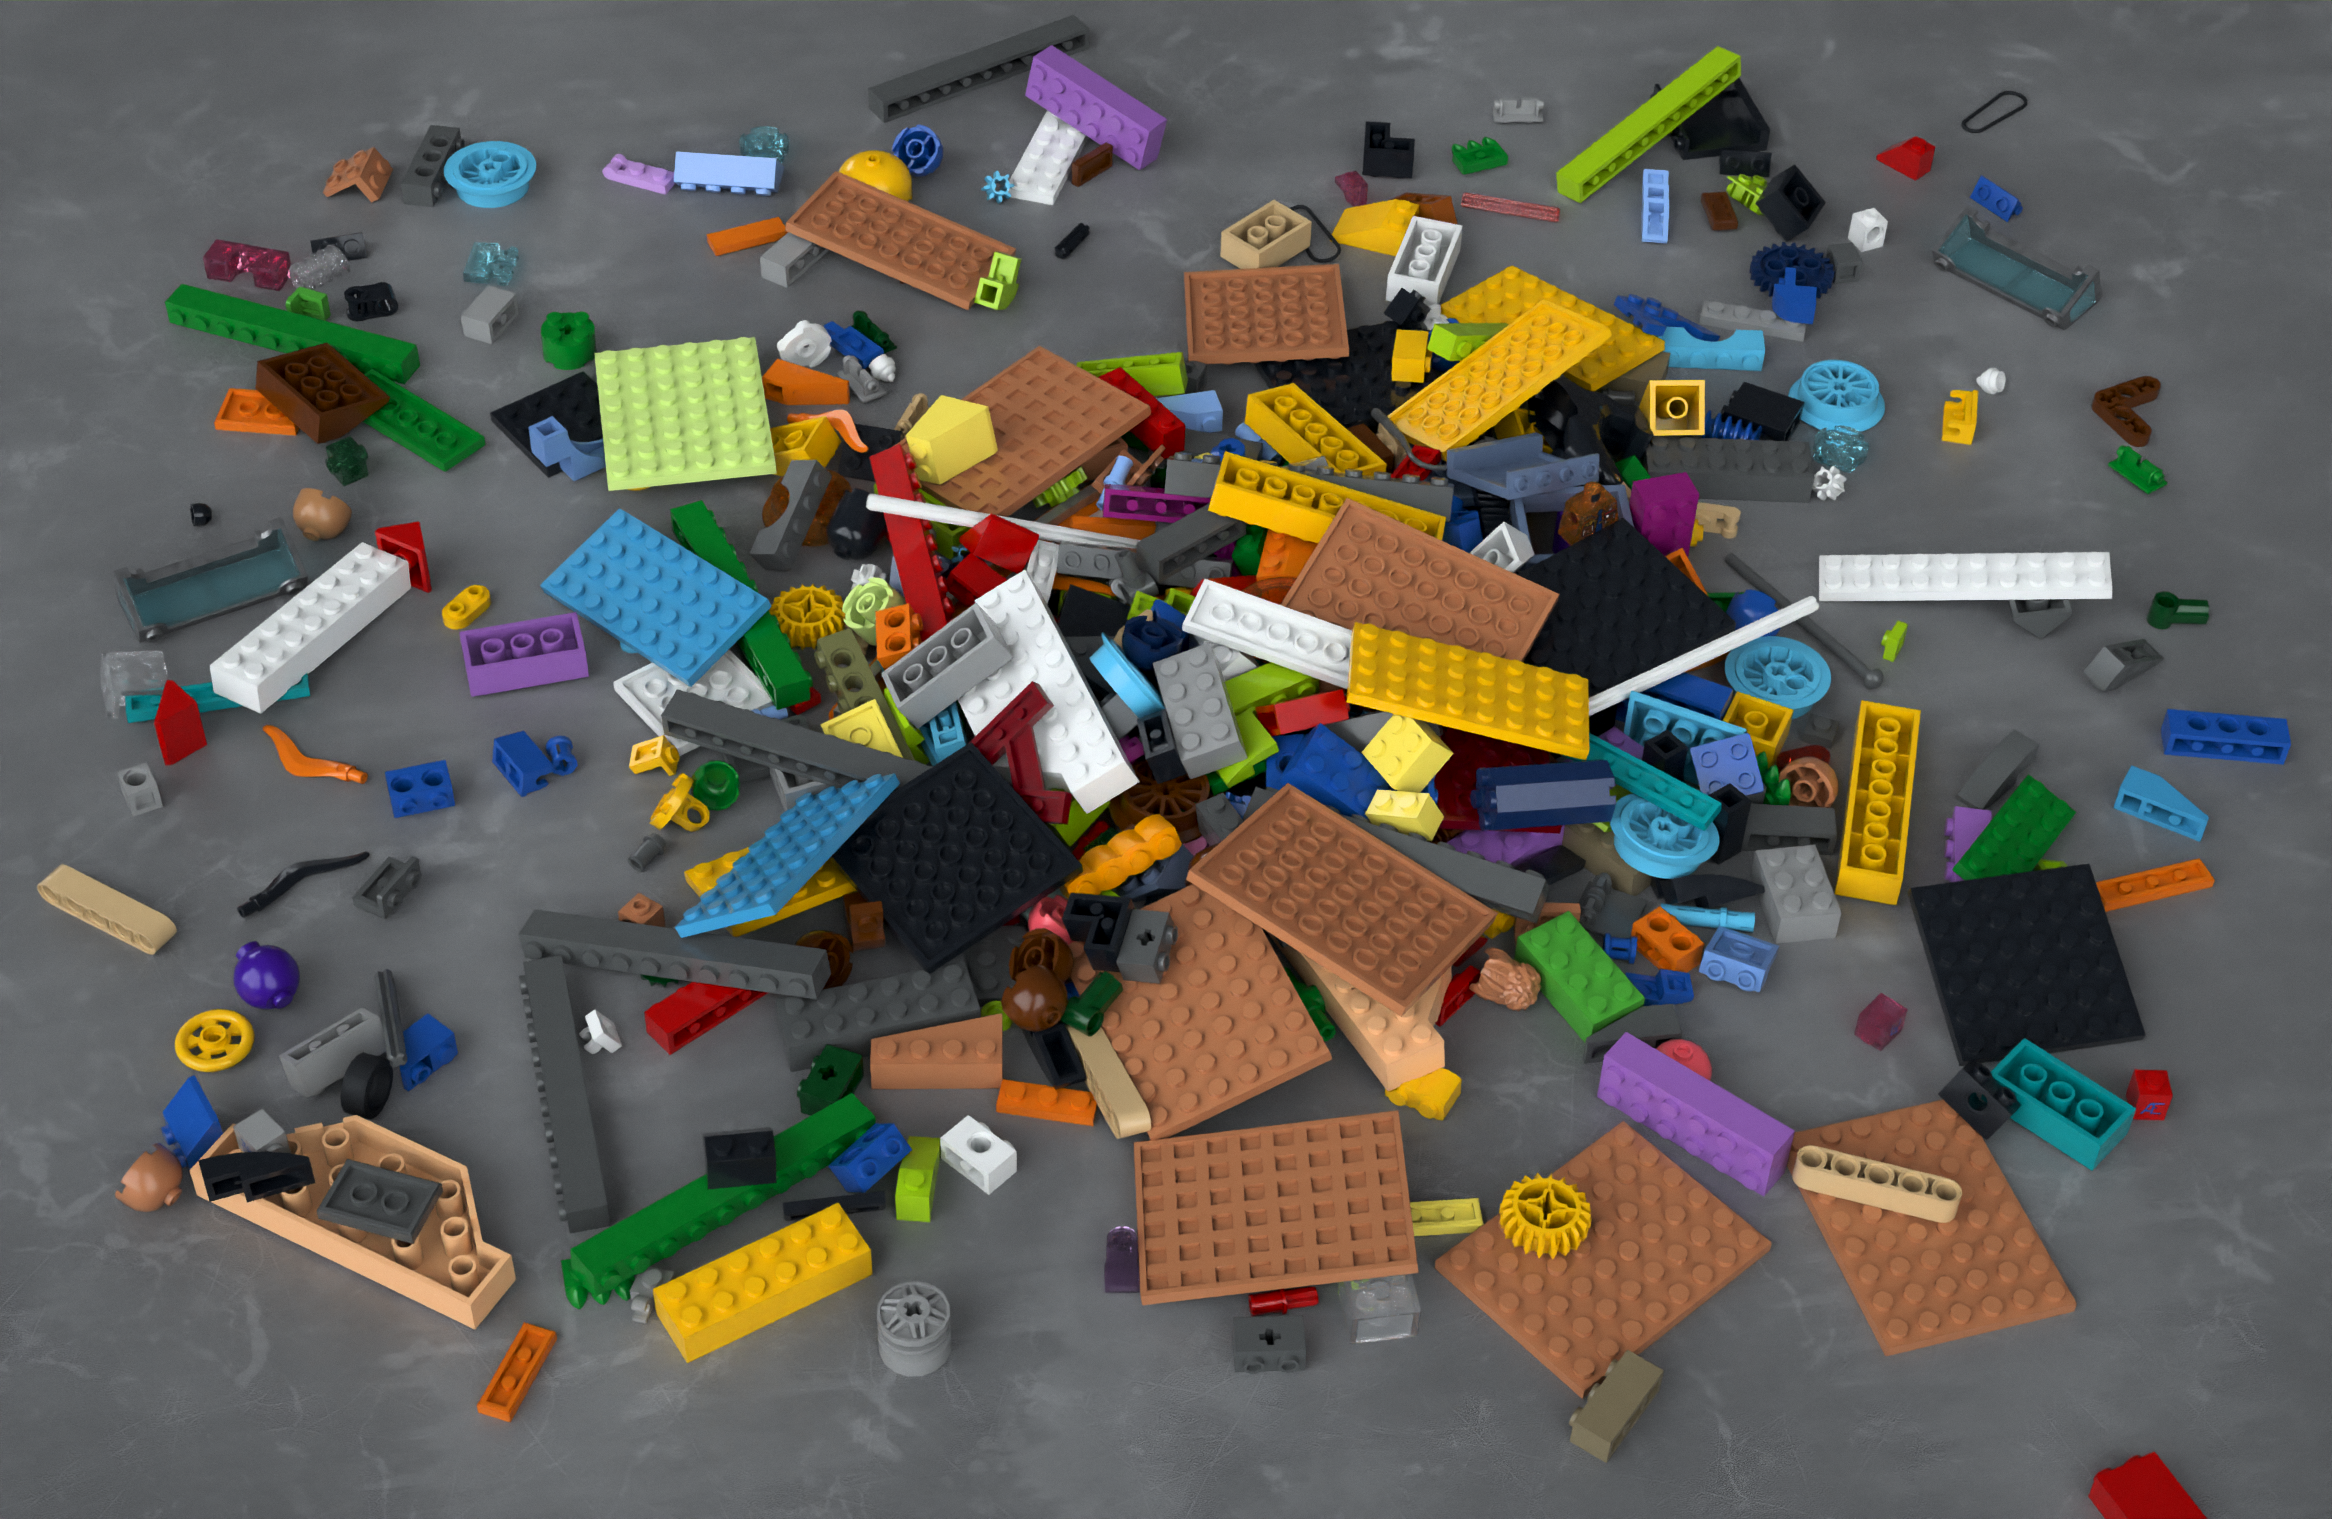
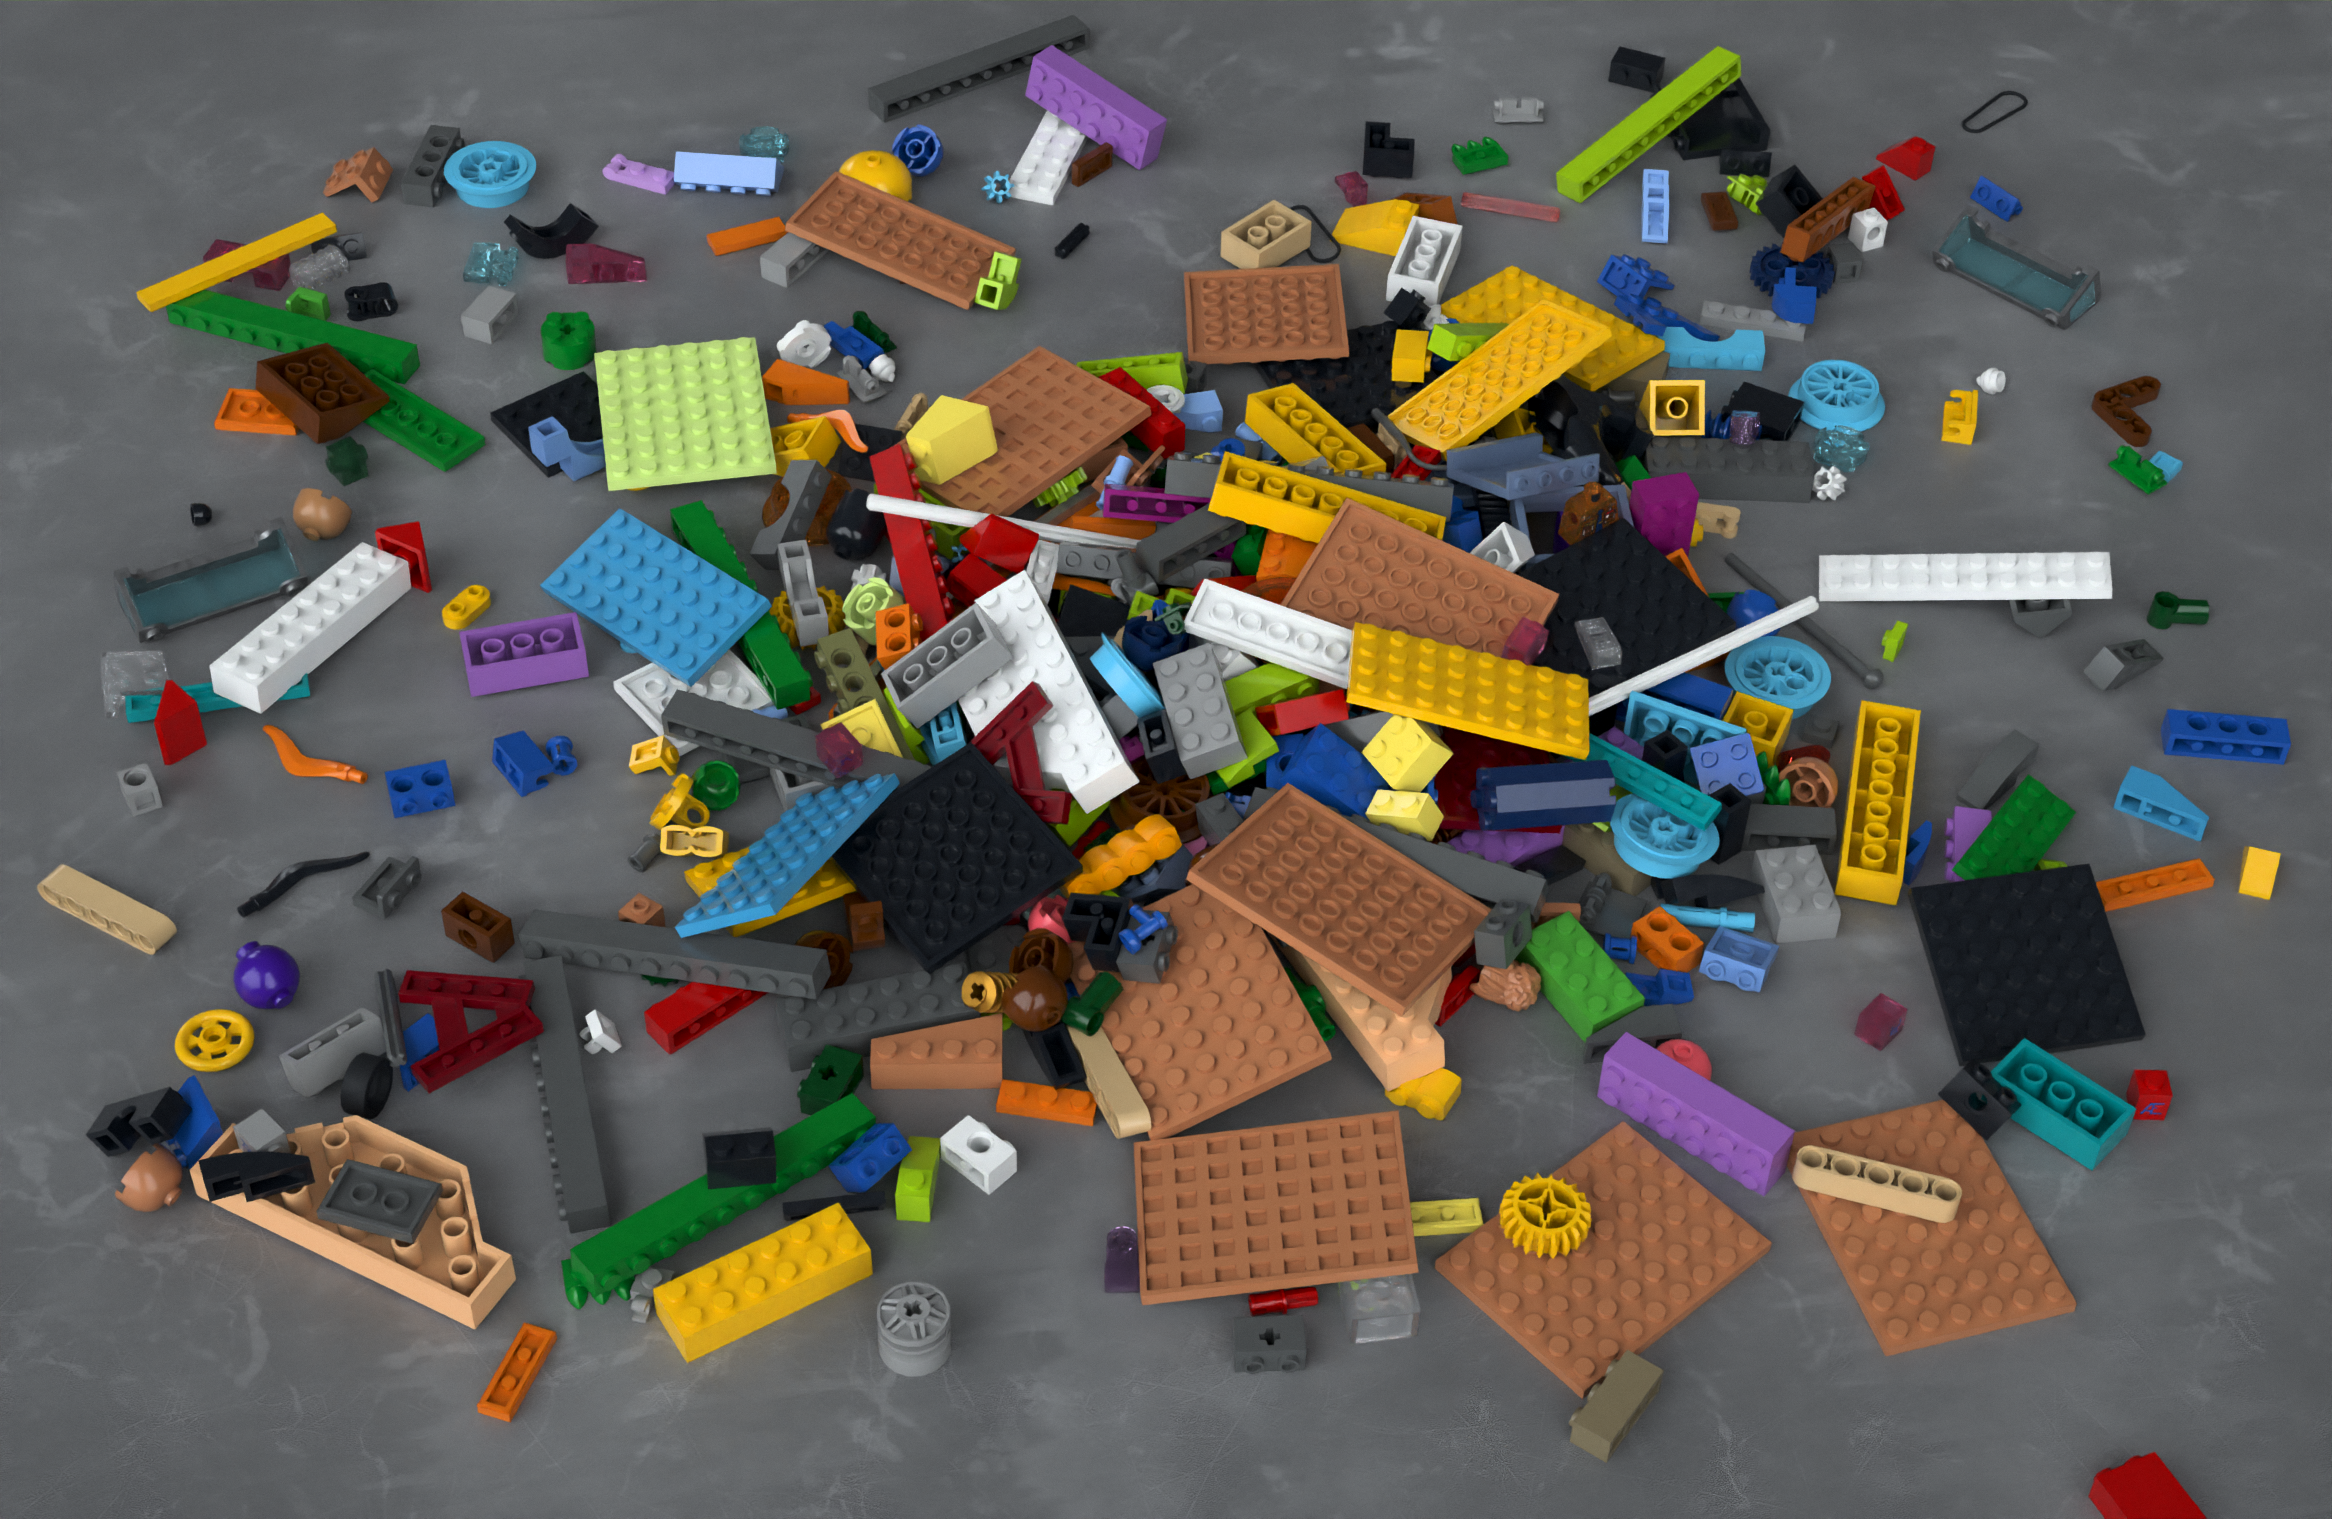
(150, 1115): none -> black arch
(236, 262): none -> yellow tile
(458, 1049): none -> dark red plate
(478, 927): none -> reddish brown brick
(550, 241): none -> black arch
(602, 265): none -> clear pink slope
(701, 841): none -> yellow brick
(800, 588): none -> light grey arch
(839, 750): none -> clear pink brick
(985, 990): none -> pearl gold piece
(1132, 939): none -> blue piece
(1168, 393): none -> white gear
(1174, 617): none -> dark green hinge
(1503, 933): none -> dark grey brick
(1525, 642): none -> clear pink brick
(1598, 657): none -> clear slope
(1631, 276): none -> blue bracket
(1636, 69): none -> black brick
(1744, 427): none -> clear purple piece
(1826, 219): none -> dark orange brick
(1885, 196): none -> red slope
(1916, 852): none -> blue slope
(2167, 463): none -> medium azure tile
(2258, 872): none -> yellow slope

